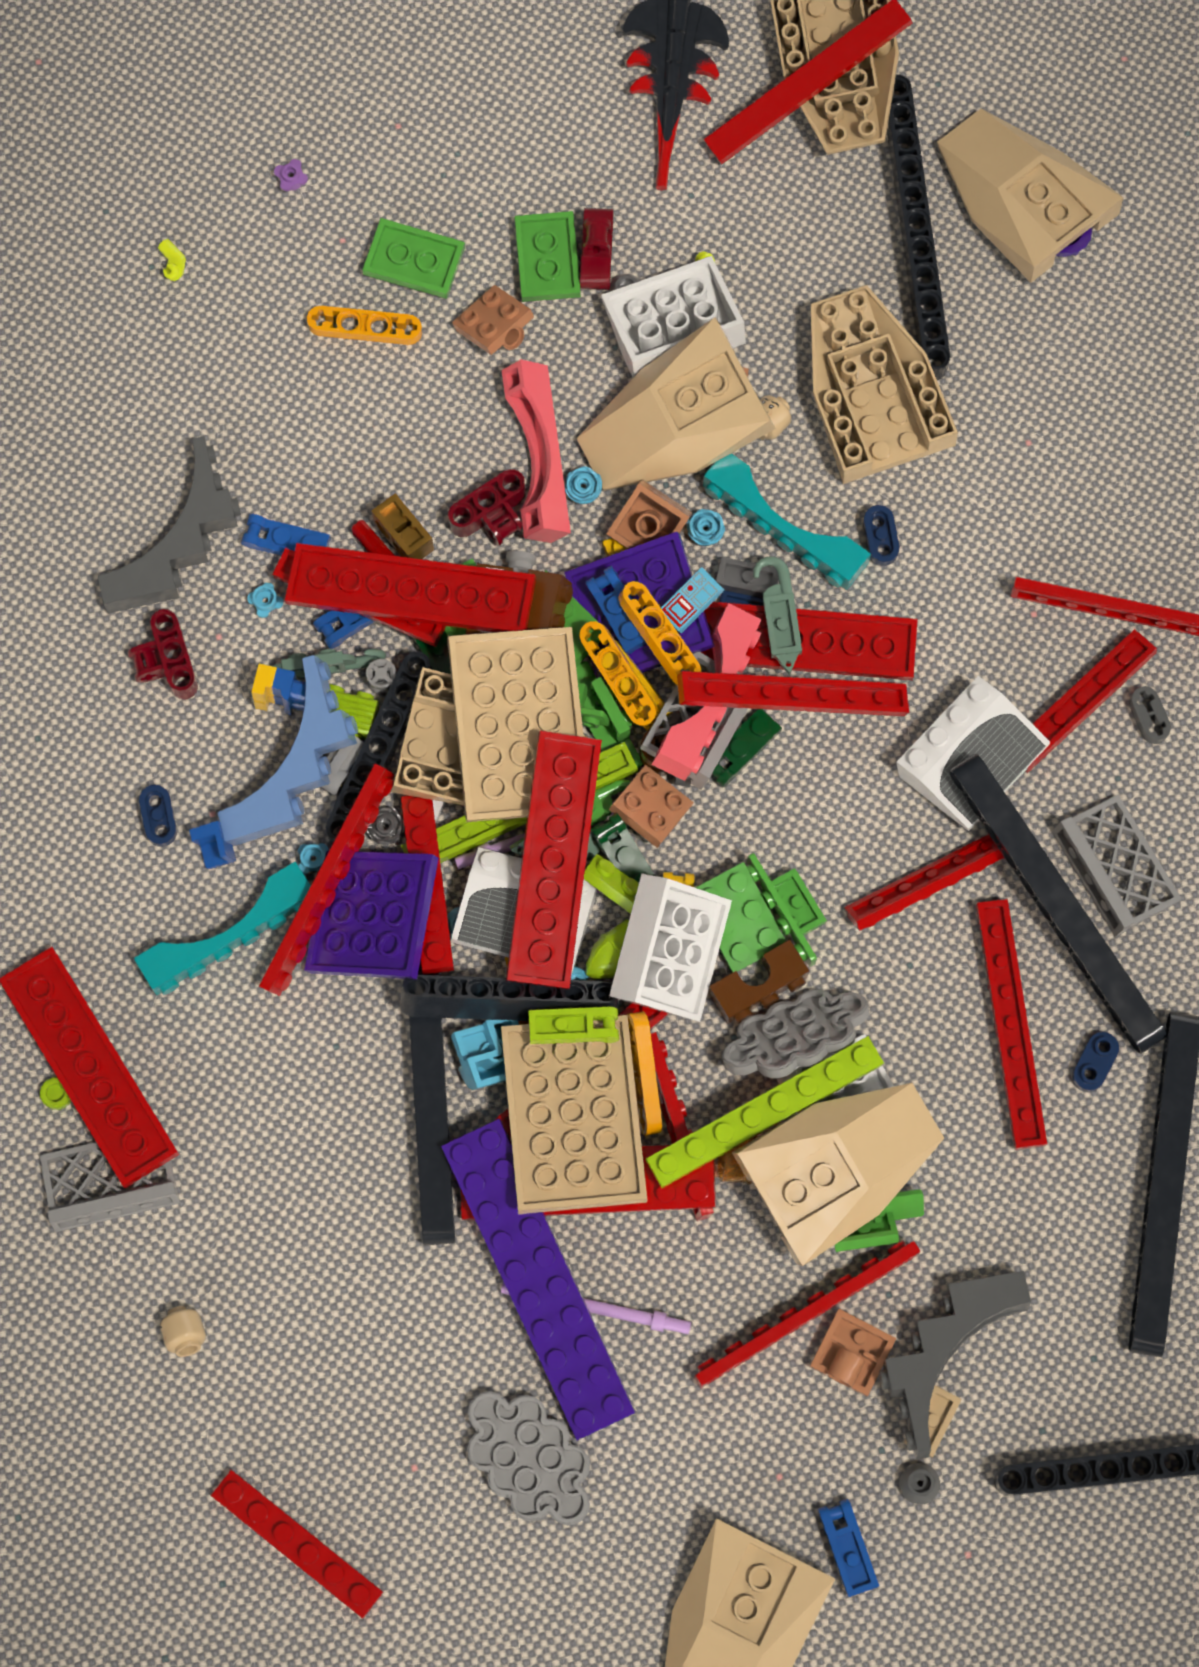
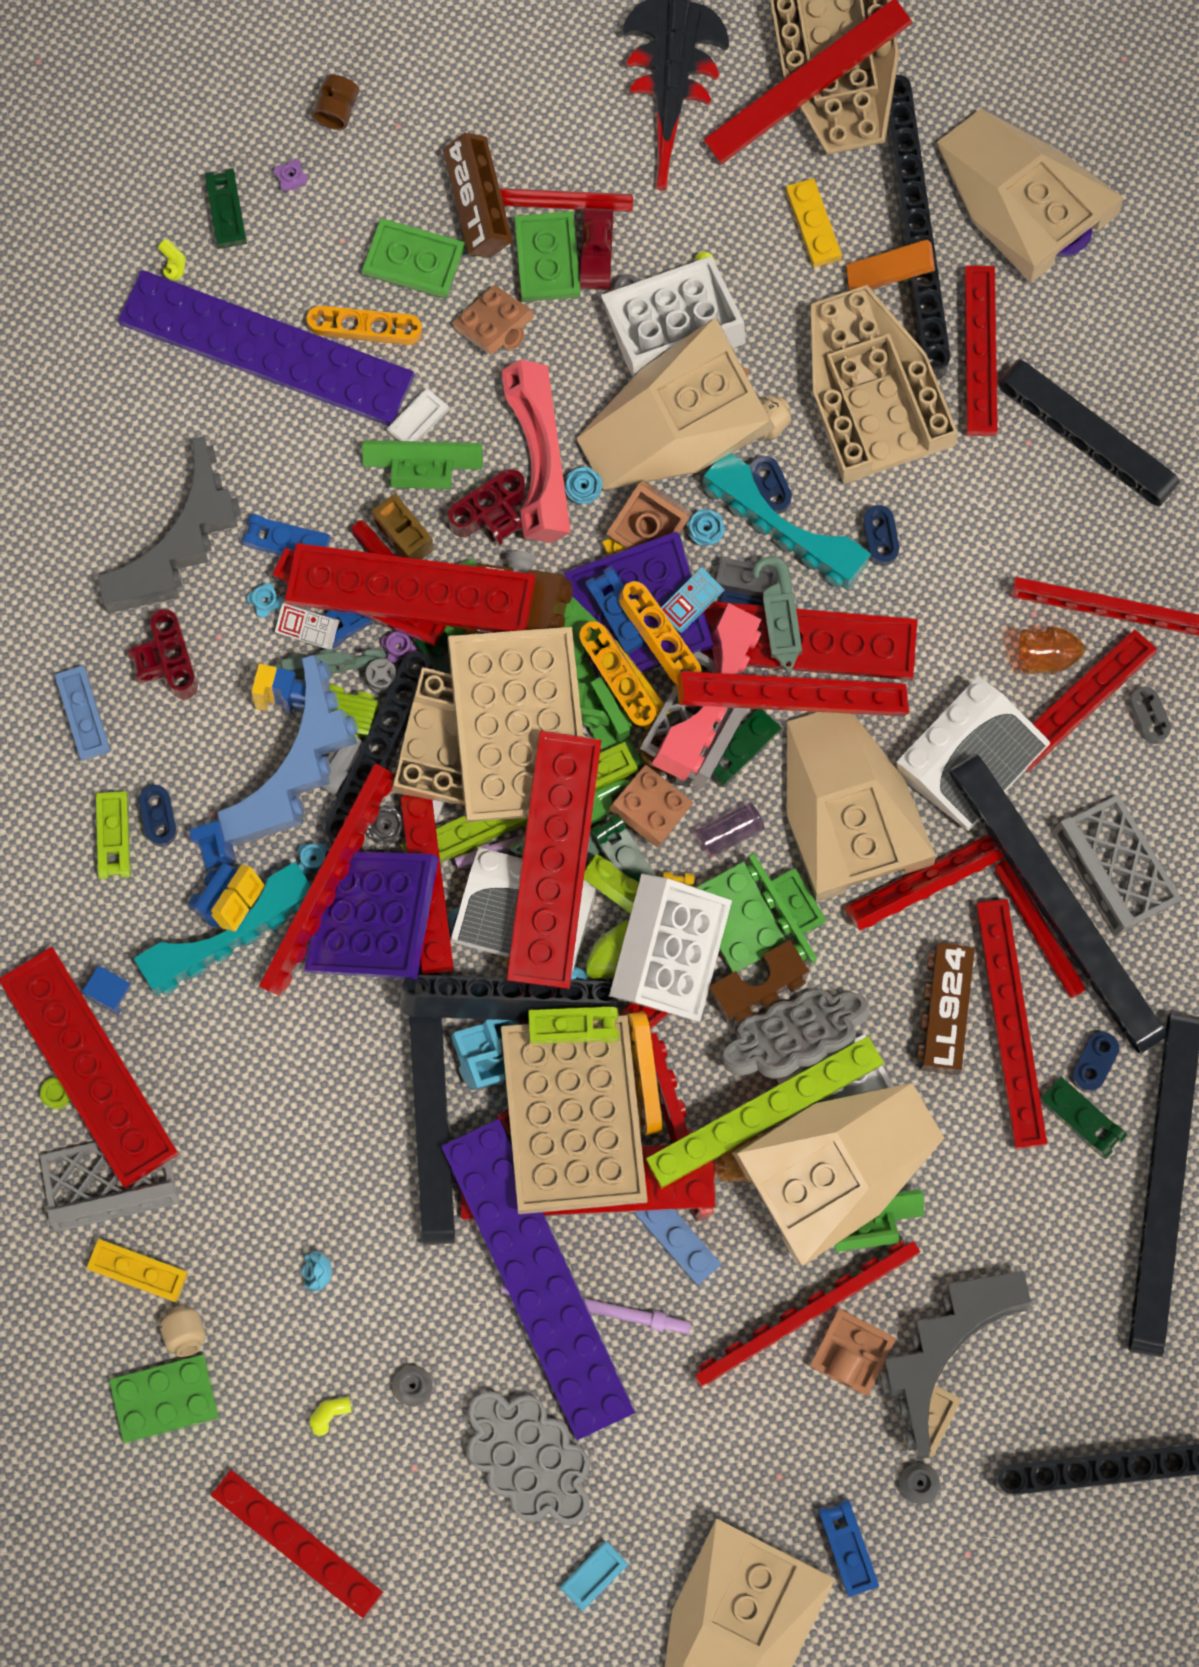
(82, 713): none -> medium blue plate
(106, 989): none -> blue panel
(113, 834): none -> lime plate
(137, 1270): none -> yellow plate
(164, 1399): none -> bright green plate
(226, 209): none -> dark green plate
(227, 896): none -> yellow hips
(266, 348): none -> dark purple plate
(307, 626): none -> white tile
(316, 1271): none -> medium azure plate
(324, 1413): none -> neon yellow arm
(335, 102): none -> reddish brown wheel
(390, 643): none -> medium lavender plate
(418, 417): none -> white tile
(420, 1393): none -> flat silver plate
(422, 463): none -> bright green bracket
(477, 195): none -> reddish brown brick
(566, 199): none -> red axle
(594, 1576): none -> medium azure tile
(680, 1243): none -> medium blue plate
(730, 829): none -> clear purple brick
(773, 485): none -> dark blue plate
(813, 223): none -> yellow plate
(849, 806): none -> tan wedge
(891, 266): none -> orange tile
(947, 1008): none -> reddish brown brick
(980, 351): none -> red plate
(1040, 930): none -> red axle
(1049, 650): none -> clear orange helmet
(1082, 1117): none -> dark green plate
(1088, 432): none -> black beam

